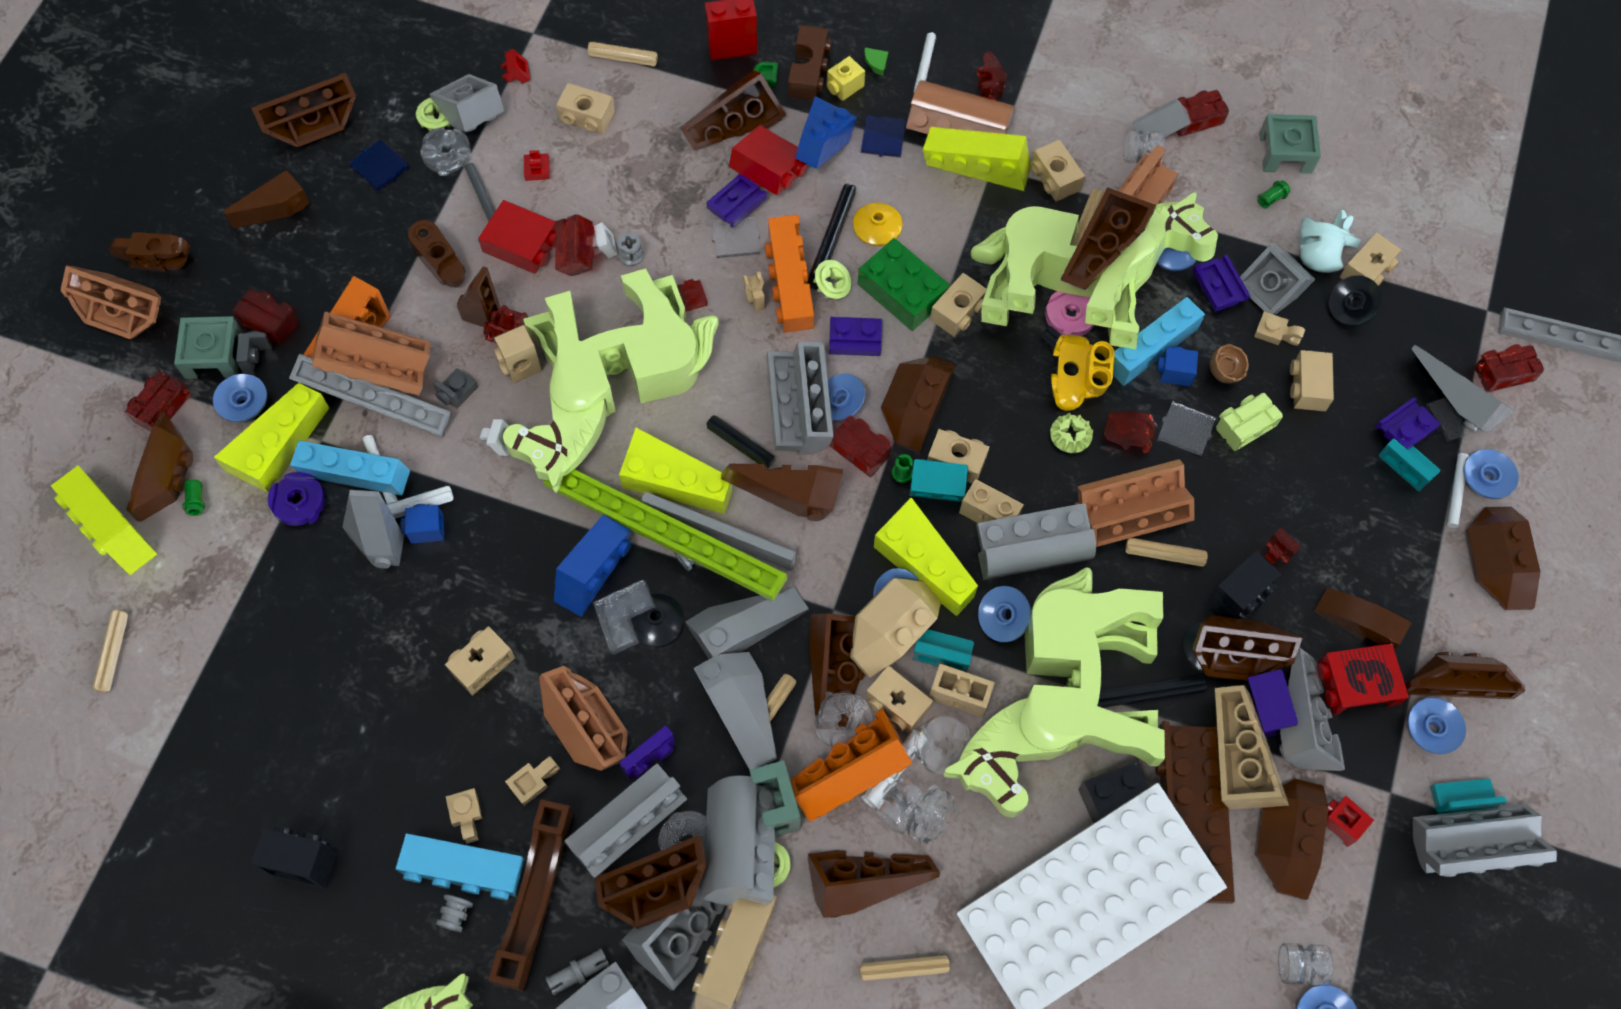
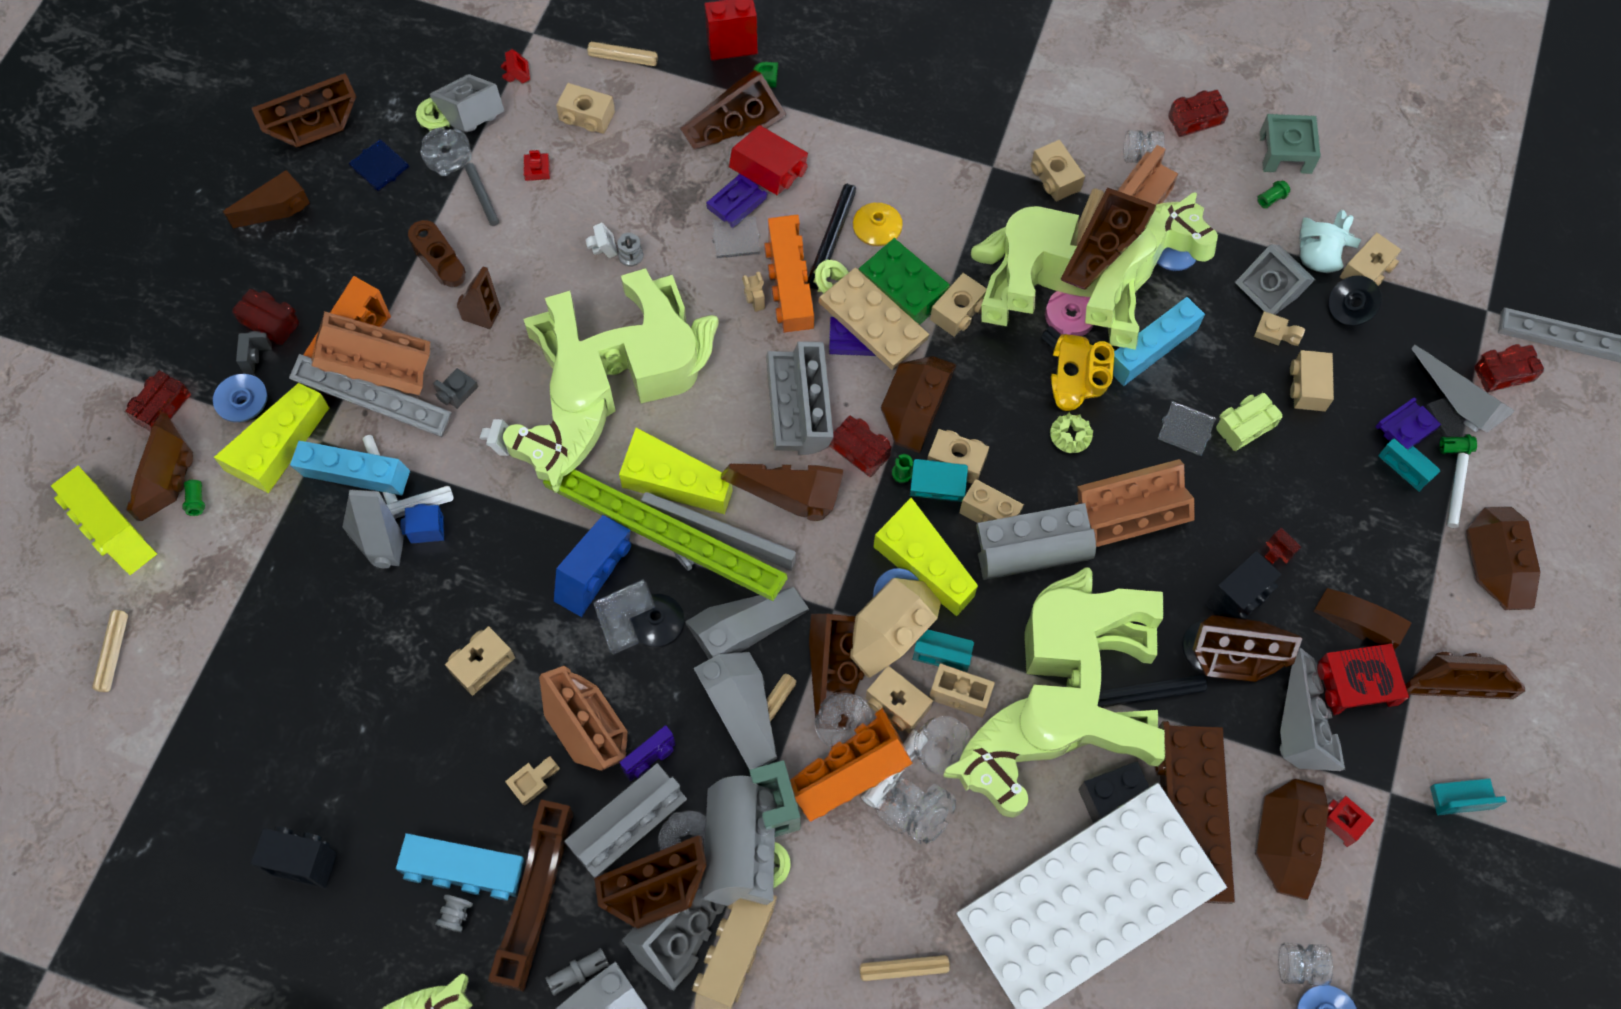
(110, 301): nougat wedge -> none
(152, 251): reddish brown piece -> none
(207, 344): sand green panel -> none
(303, 512): dark purple plate -> none
(463, 811): tan plate -> none
(502, 322): clear red hand -> none
(517, 354): tan brick -> none
(518, 237): red brick -> none
(574, 245): clear red brick -> none
(692, 294): clear red tile -> none
(740, 441): black axle -> none
(806, 78): reddish brown arch -> none
(824, 133): blue wedge -> none
(845, 78): light yellow brick -> none
(846, 388): medium blue dish -> none
(855, 883): reddish brown wedge -> none
(873, 318): none -> tan plate
(876, 60): bright green tile -> none
(883, 136): clear blue piece -> none
(926, 58): white bar -> none
(954, 109): nougat brick -> none
(980, 155): neon yellow wedge -> none
(992, 77): clear red hand -> none
(993, 610): medium blue dish -> none
(1131, 429): clear red hand -> none
(1166, 118): light grey slope -> none
(1166, 552): tan axle -> none
(1177, 366): blue brick -> none
(1221, 283): dark purple plate -> none
(1229, 364): medium nougat hair -> none
(1245, 758): tan wedge -> none
(1273, 701): dark purple panel -> none
(1445, 718): medium blue dish -> none
(1458, 444): none -> green pin
(1481, 840): light grey brick -> none
(1497, 467): medium blue dish -> none

